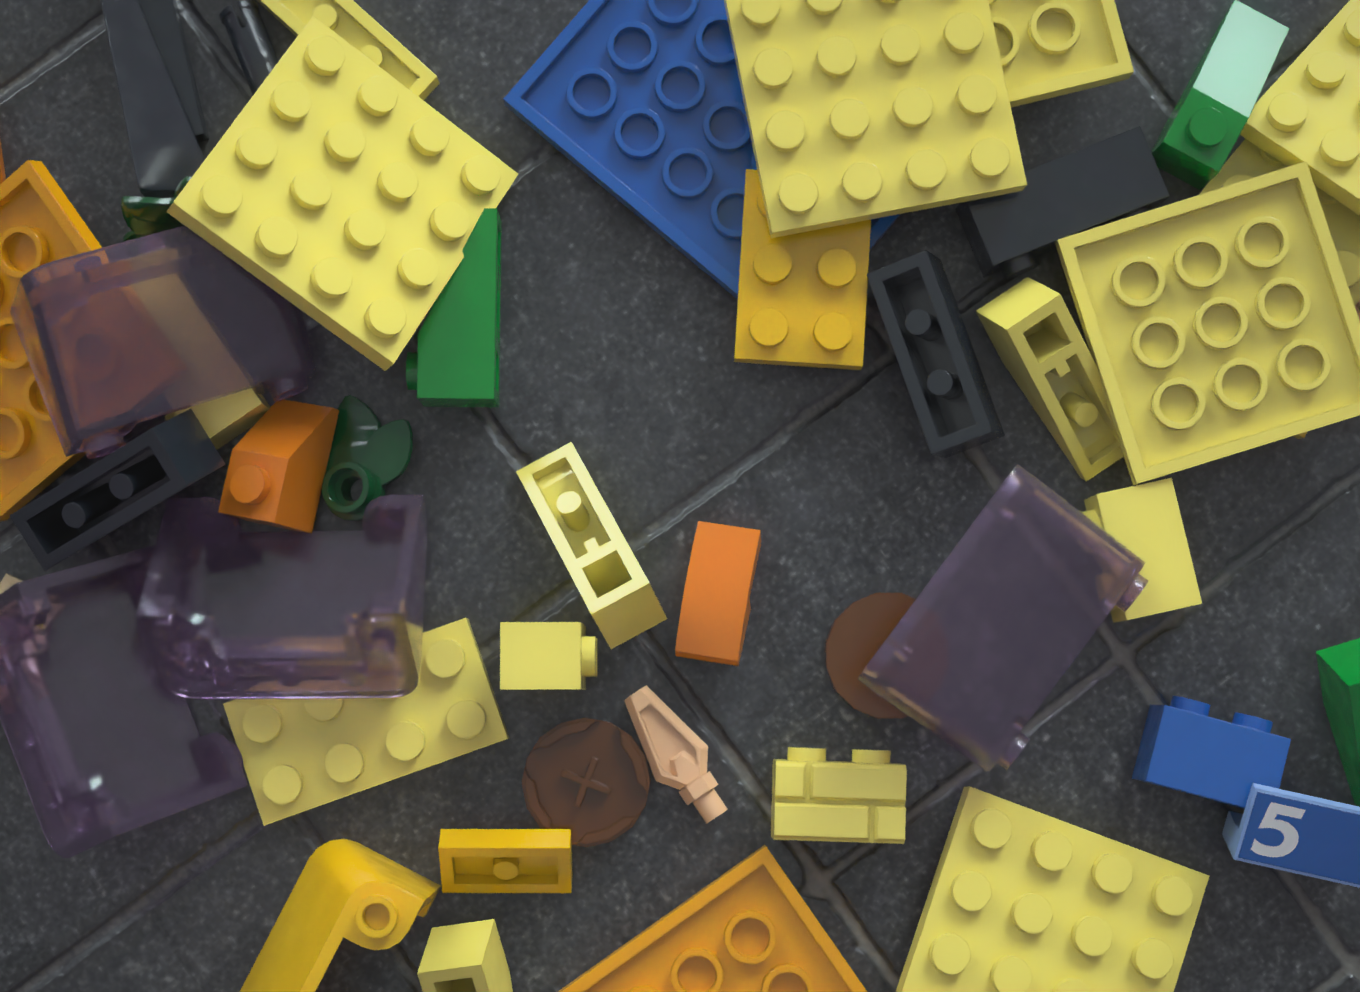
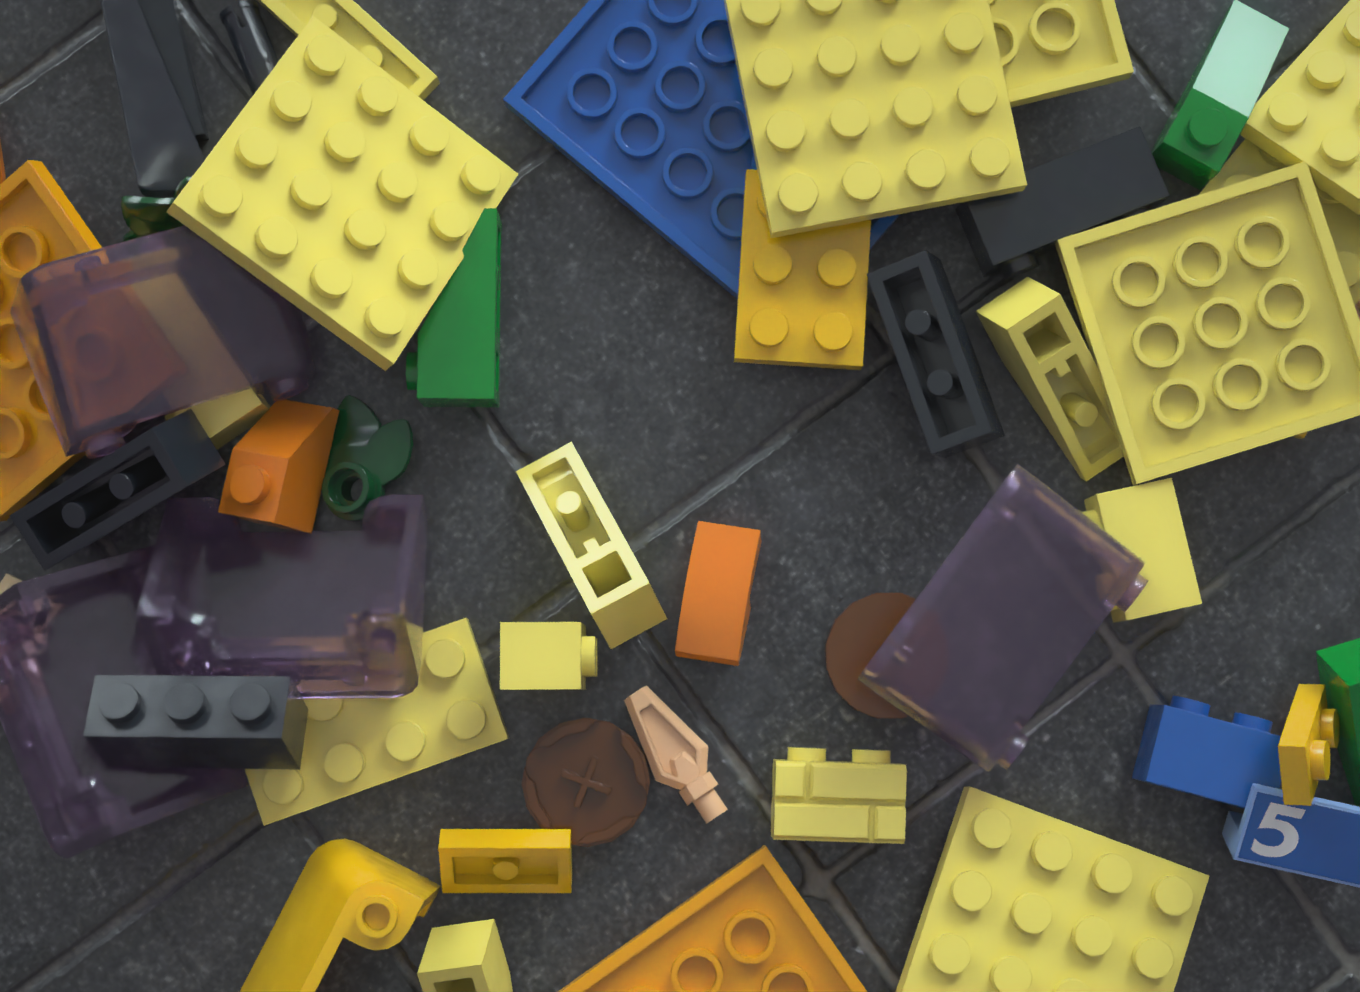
(197, 721): none -> black brick
(1307, 744): none -> yellow plate

